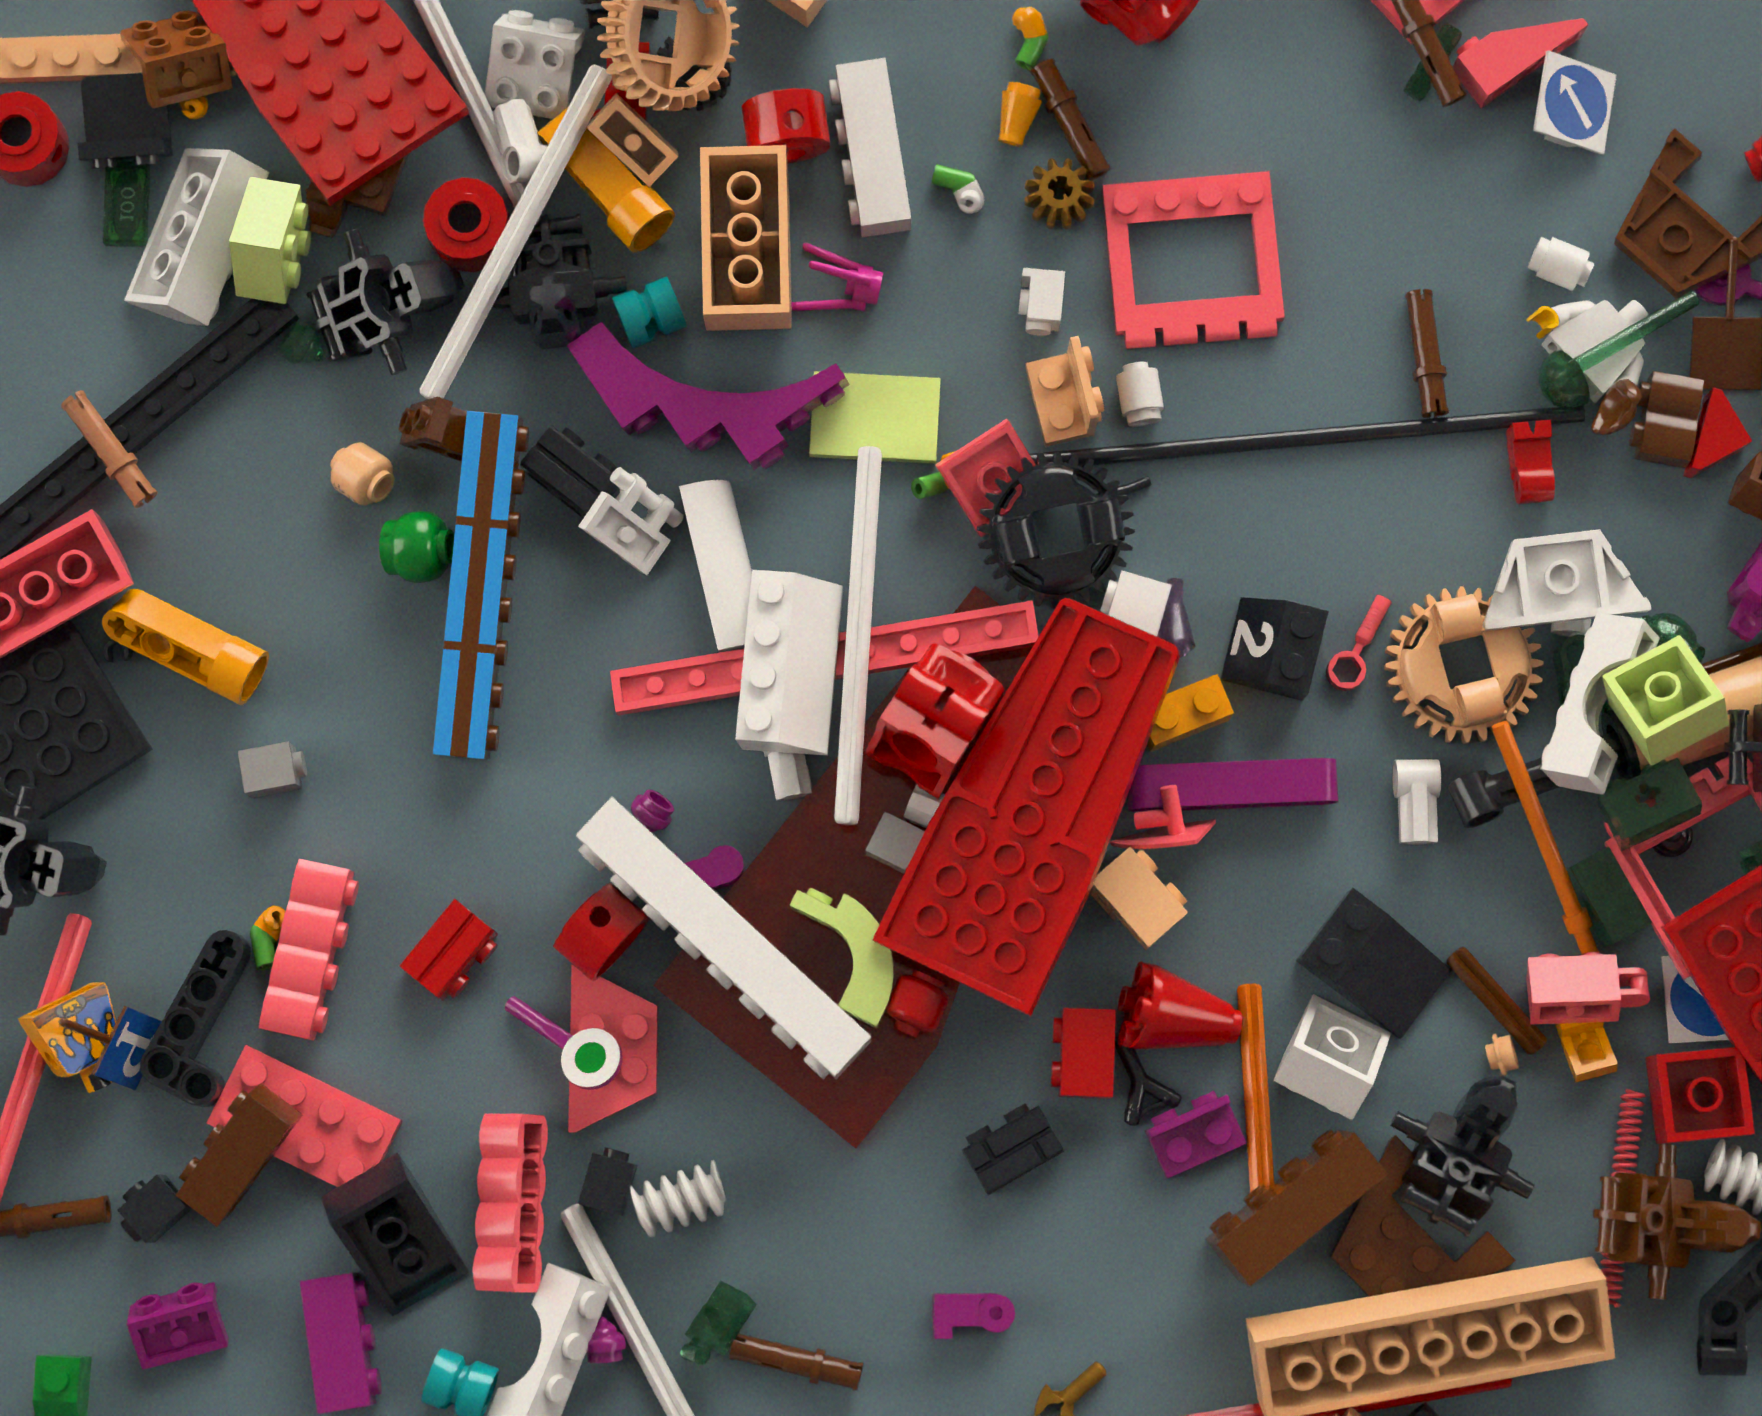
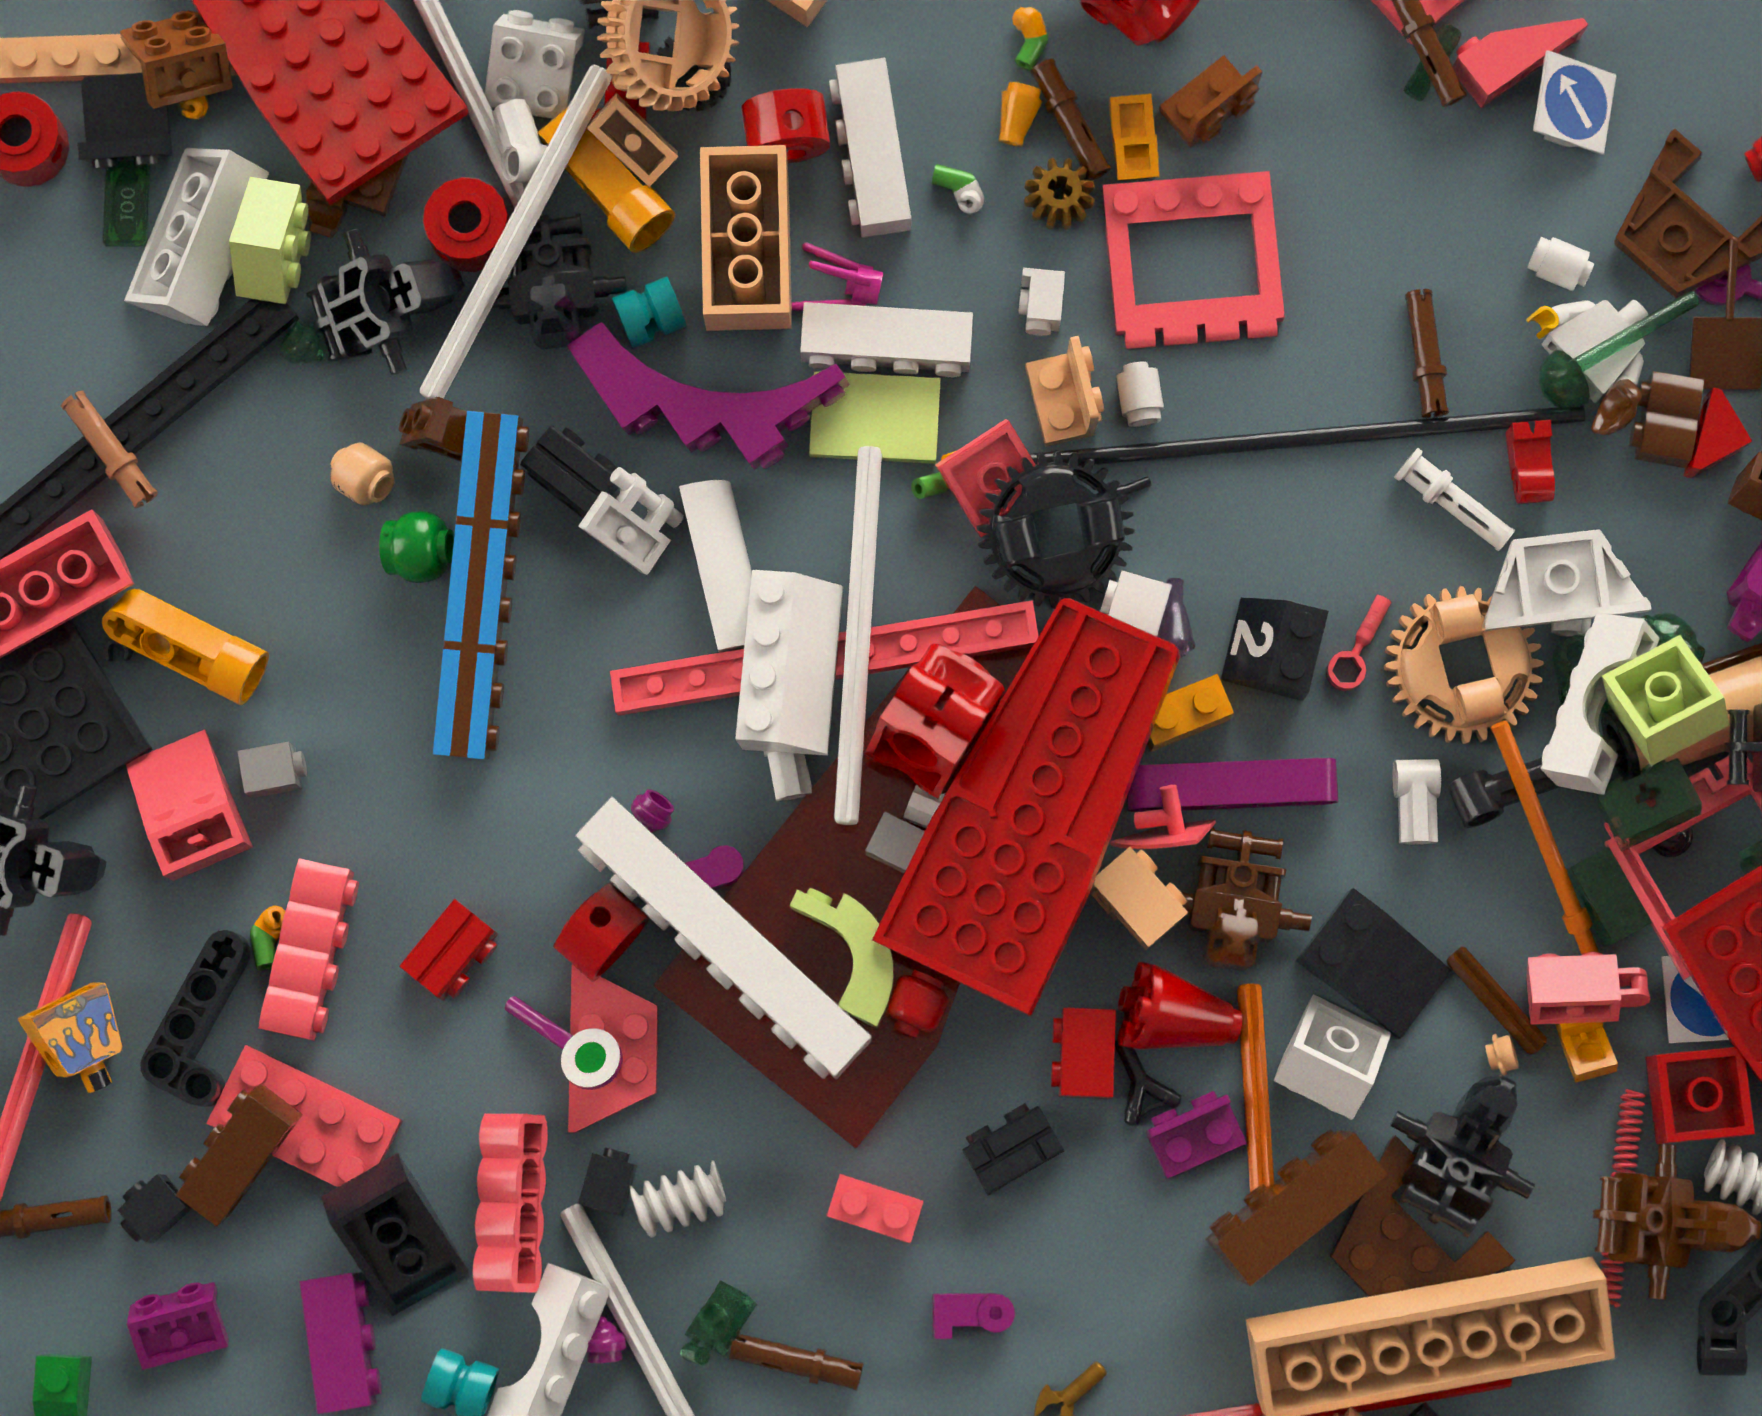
(123, 1047): blue piece -> none
(187, 806): none -> coral slope
(875, 1208): none -> coral brick
(886, 338): none -> white brick
(1134, 137): none -> light orange slope
(1210, 100): none -> dark orange bracket
(1240, 900): none -> reddish brown piece
(1432, 488): none -> white pin

